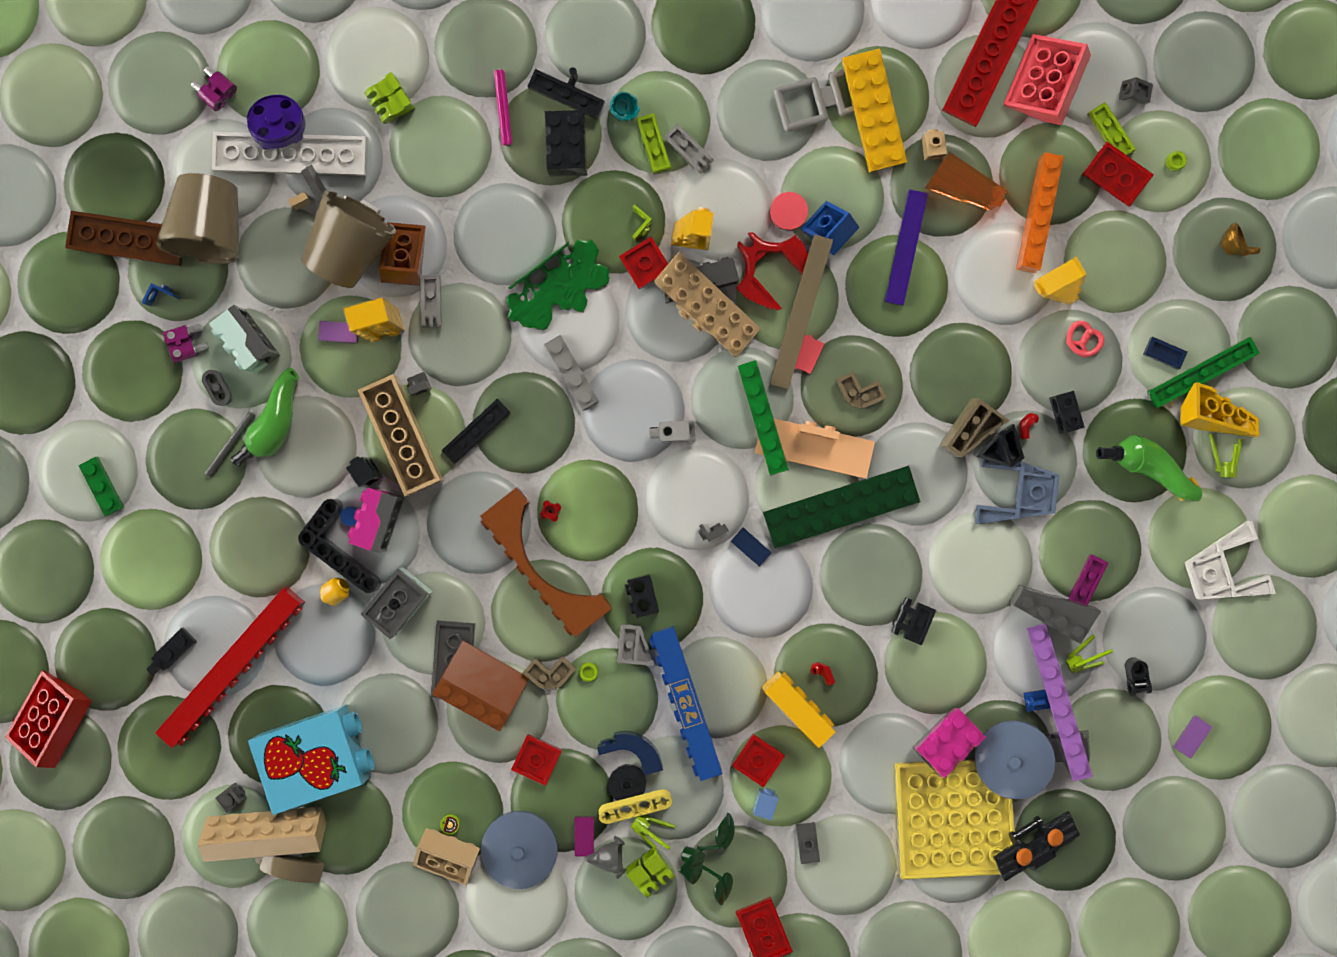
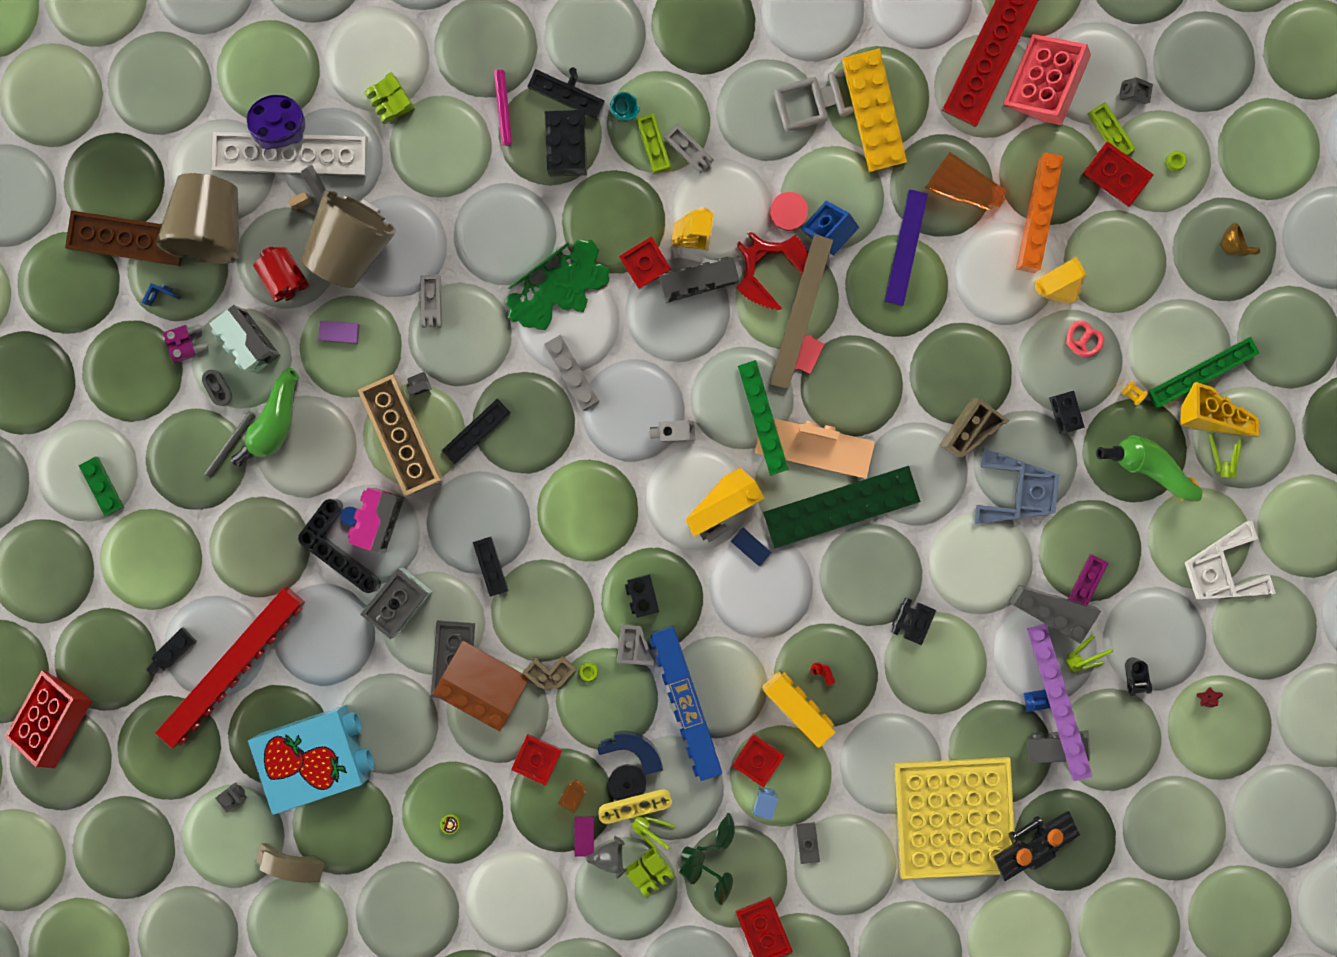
(216, 90): magenta piece -> none
(262, 834): tan brick -> none
(280, 273): none -> red cylinder
(334, 591): yellow head -> none
(364, 471): black brick -> none
(374, 319): yellow brick -> none
(403, 255): dark orange slope -> none
(446, 856): tan slope -> none
(490, 566): none -> black plate
(506, 522): dark orange arch -> none
(519, 849): sand blue dish -> none
(555, 509): red plate -> none
(572, 795): none -> clear orange brick
(644, 229): lime bracket -> none
(706, 305): tan bracket -> none
(730, 496): none -> yellow wedge
(858, 396): dark tan plate -> none
(934, 145): tan brick -> none
(948, 742): dark pink piece -> none
(1004, 448): black slope -> none
(1015, 759): sand blue dish -> none
(1027, 422): red arm -> none
(1127, 390): none -> yellow bush
(1165, 353): dark blue tile -> none
(1192, 736): medium lavender tile -> none
(1209, 698): none -> dark red plate

